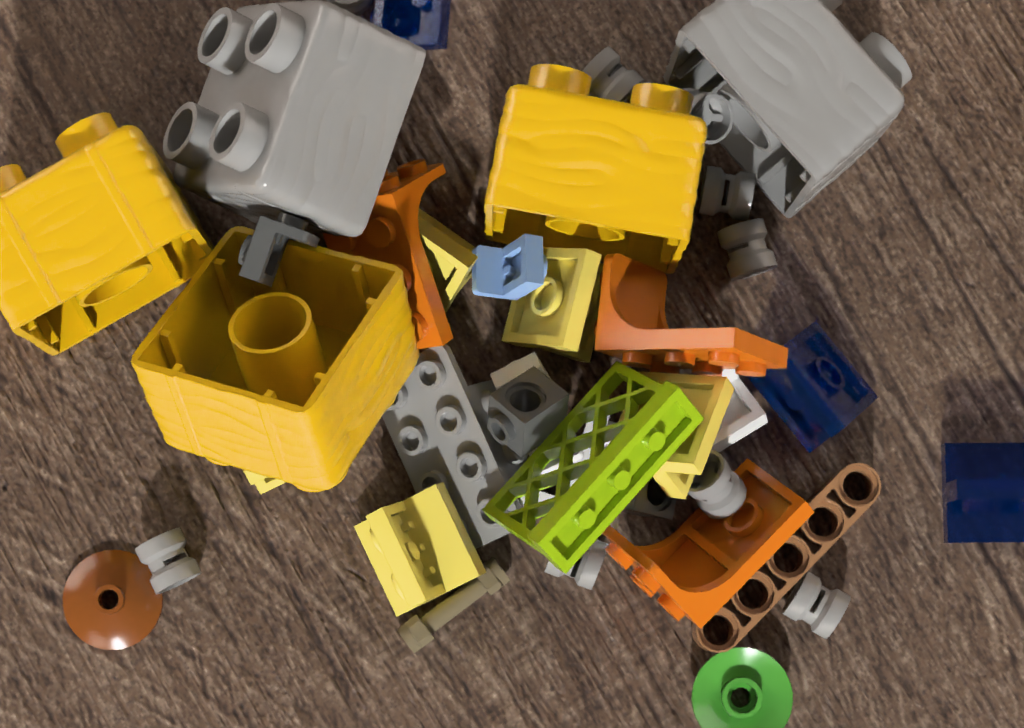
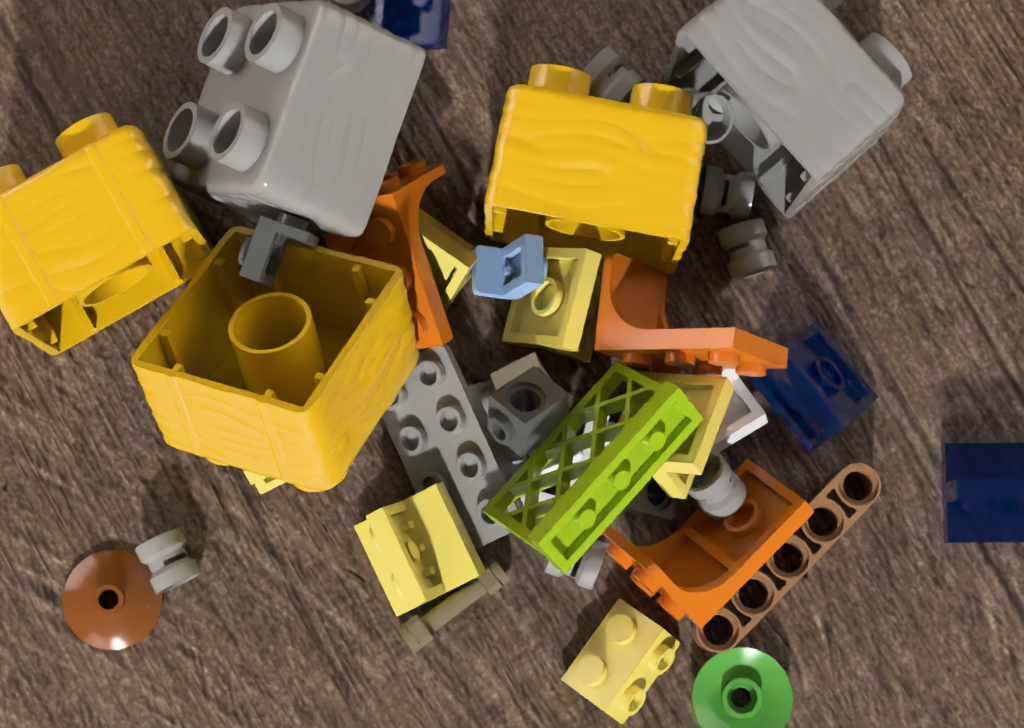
(621, 661): none -> light yellow bracket
(826, 610): light grey wheel -> none

